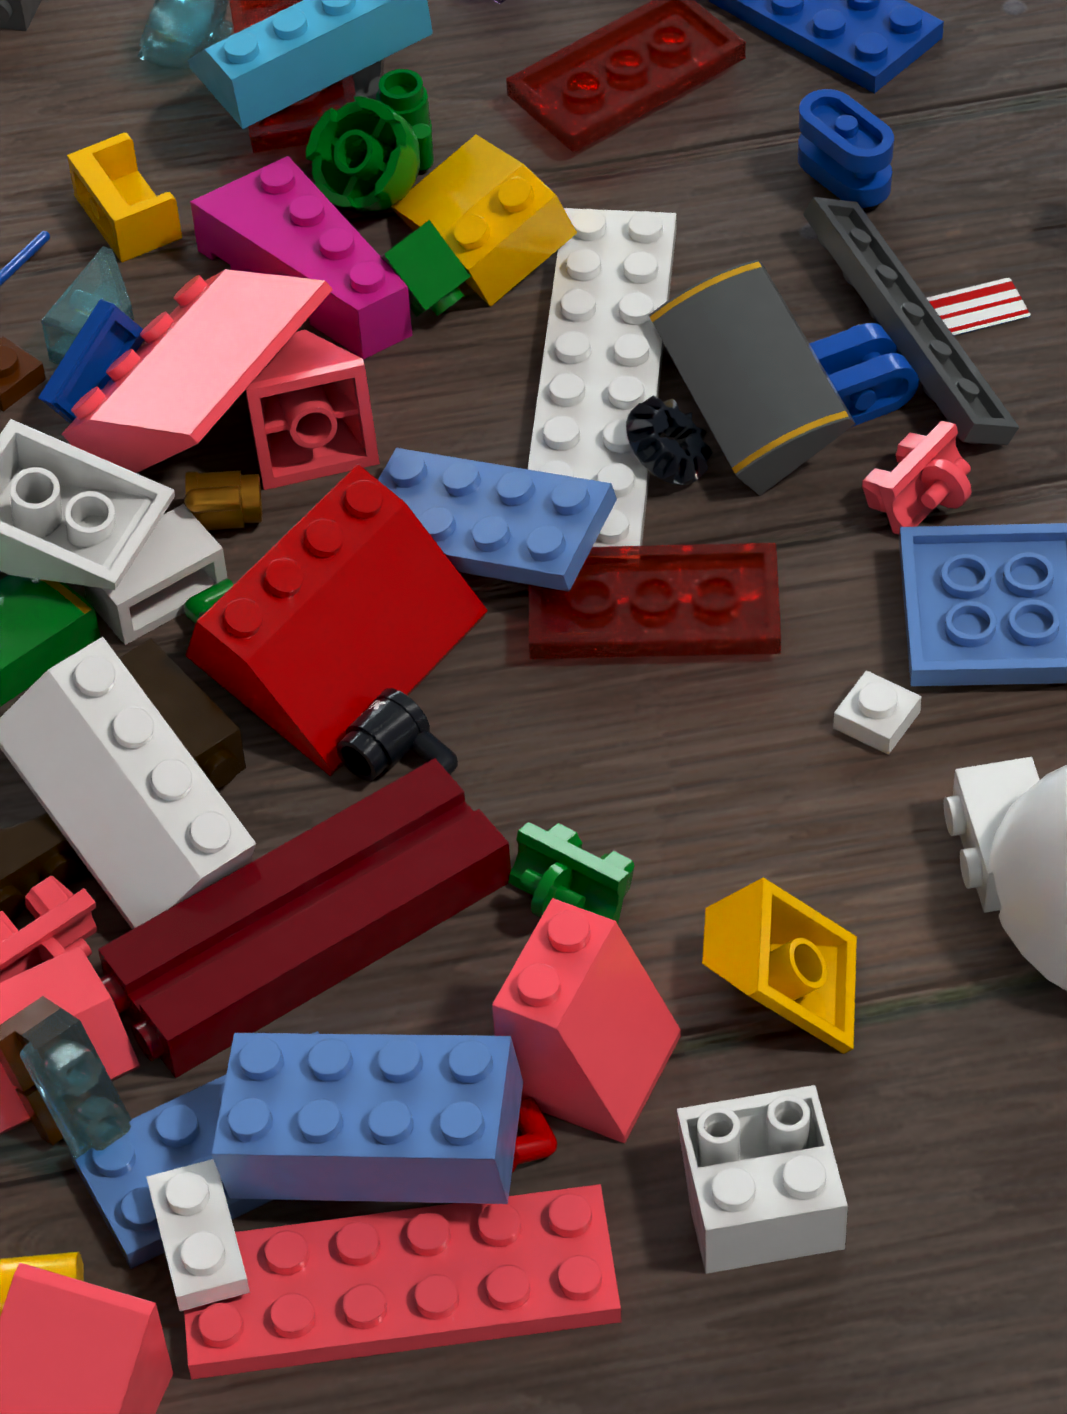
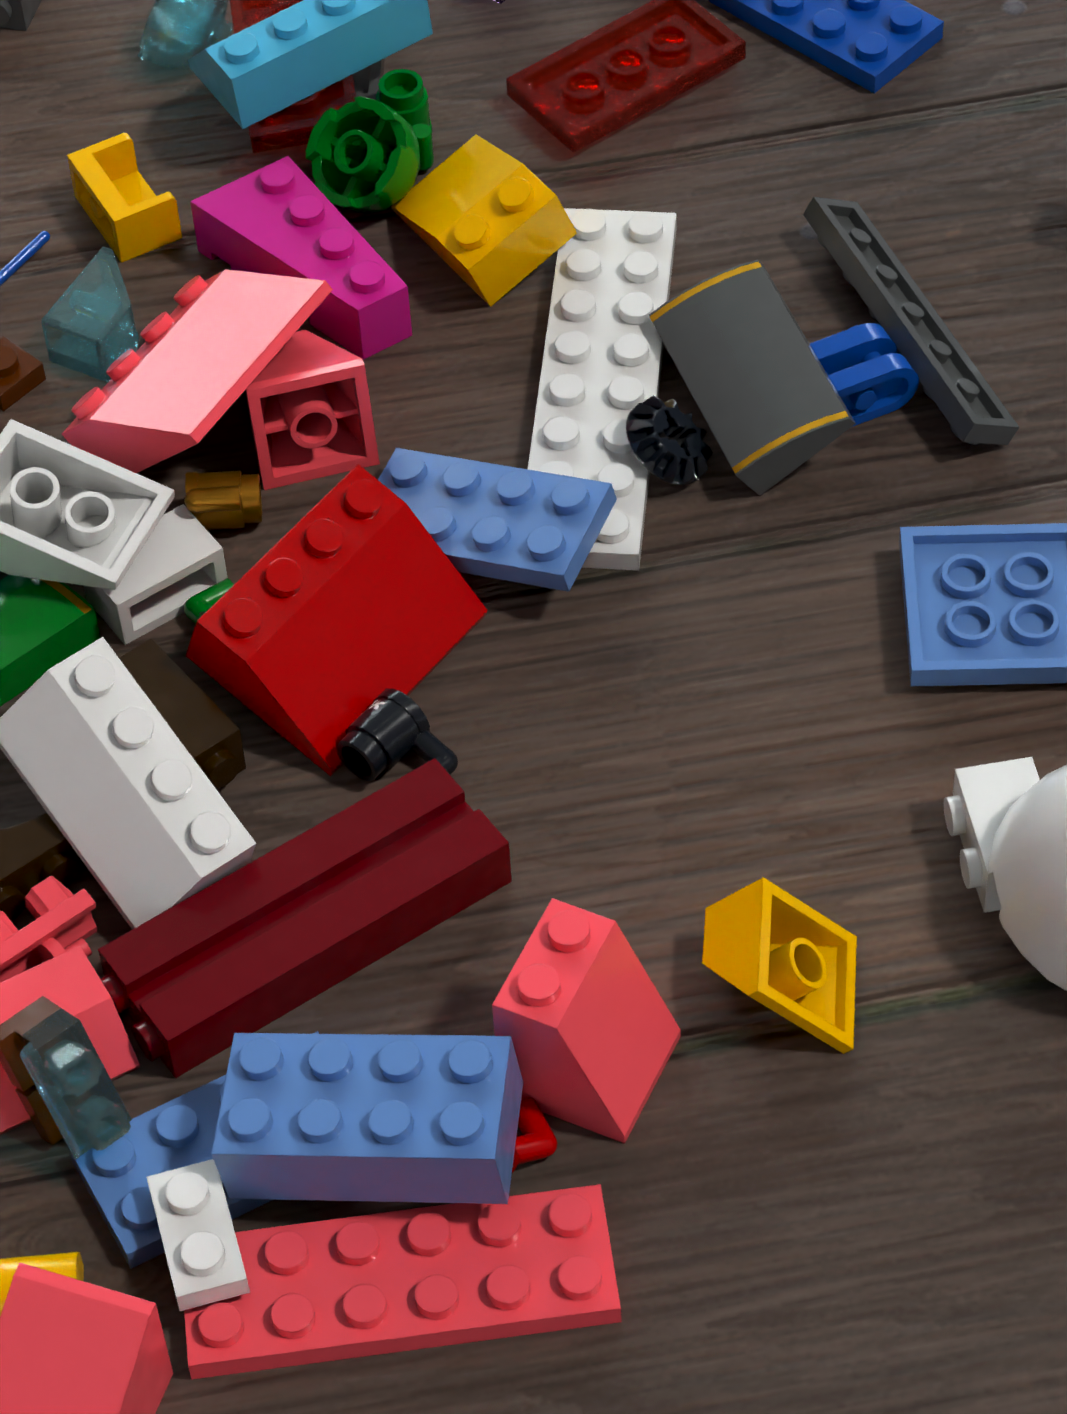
(98, 344): blue tile -> none
(428, 270): green brick -> none
(557, 867): green hips -> none
(662, 604): clear red plate -> none
(762, 1179): white slope -> none
(845, 147): blue brick -> none
(877, 712): white plate -> none
(926, 475): coral hips -> none
(980, 306): sticker -> none

